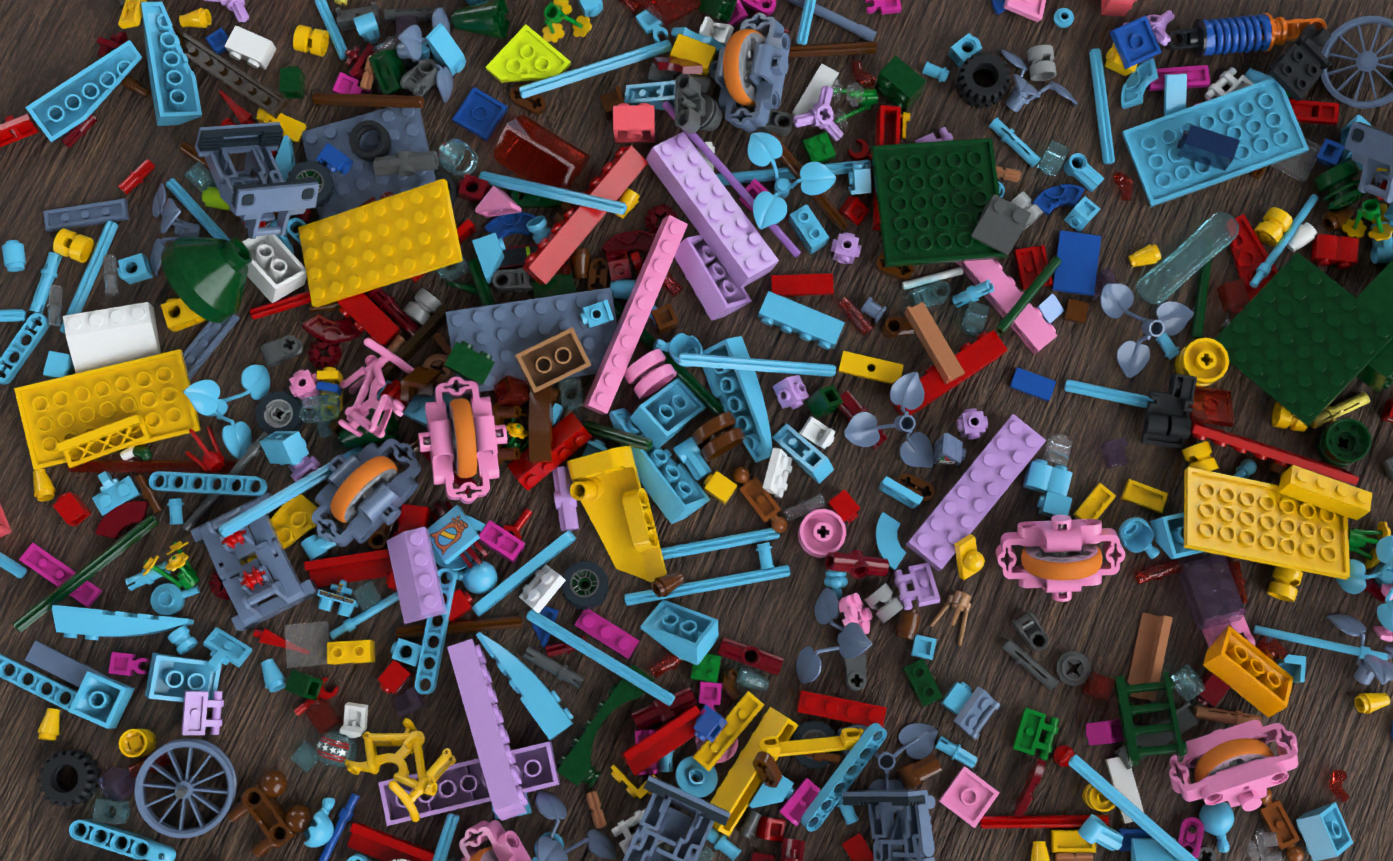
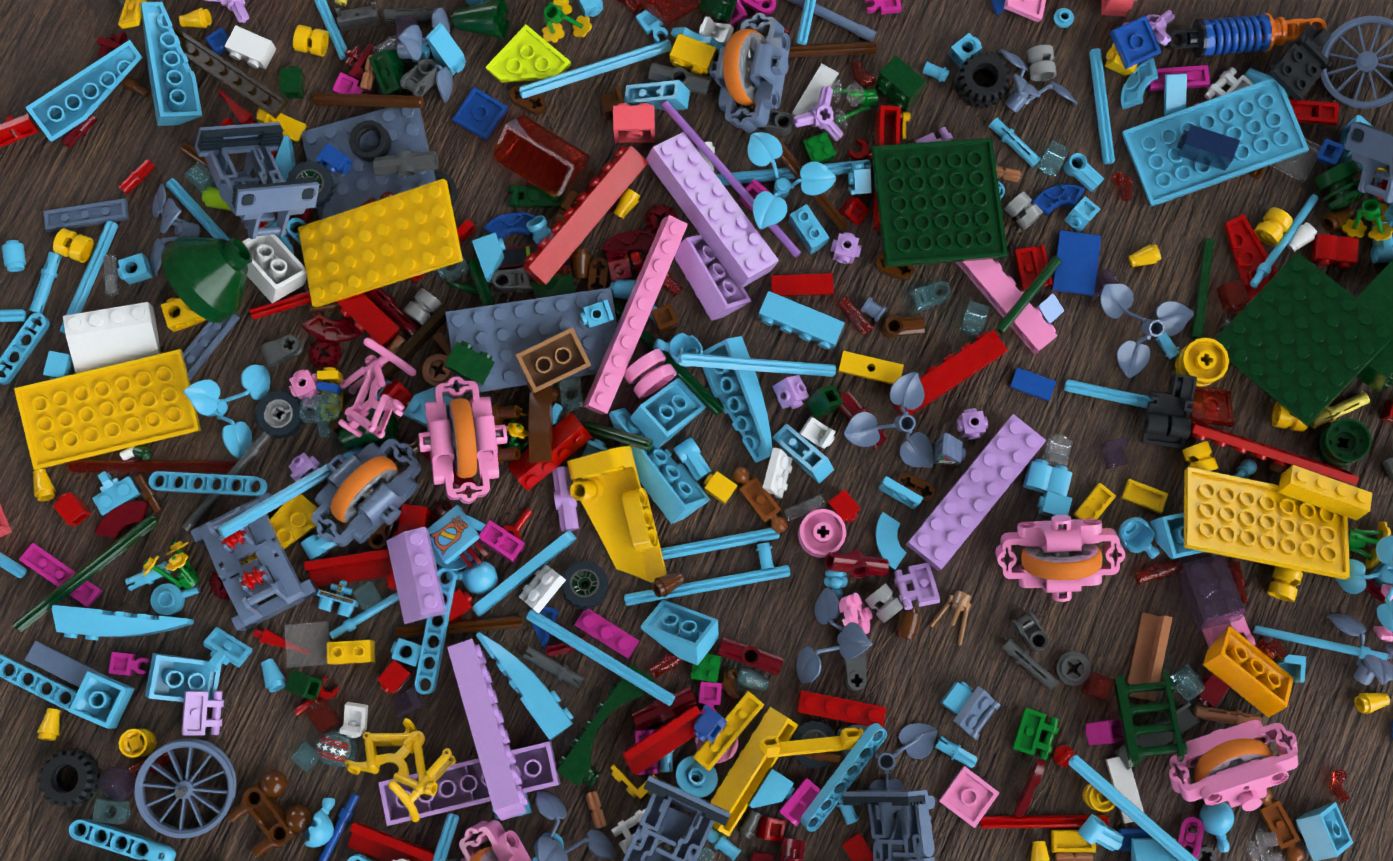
(55, 306): clear axle -> none
(100, 433): yellow fence -> none
(175, 511): medium azure pin -> none
(182, 640): medium azure wheel -> none
(211, 461): red plant -> none
(284, 447): medium azure brick -> none
(367, 27): medium azure piece -> none
(419, 382): reddish brown panel -> none
(451, 155): clear light blue helmet -> none
(467, 182): dark red brick -> none
(497, 204): bright pink slope -> none
(511, 391): clear red brick -> none
(554, 193): medium azure axle -> none
(679, 65): tile -> none
(693, 109): dark grey beam -> none
(718, 436): reddish brown wheel -> none
(767, 769): reddish brown beam -> none
(914, 773): reddish brown piece -> none
(921, 683): dark green brick -> none
(923, 647): medium azure tile -> none
(932, 278): white bar -> none
(934, 342): nougat panel -> none
(968, 558): yellow tile -> none
(973, 293): medium azure pin -> none
(1000, 224): dark grey slope -> none
(1076, 311): reddish brown tile -> none
(1188, 258): clear light blue piece -> none

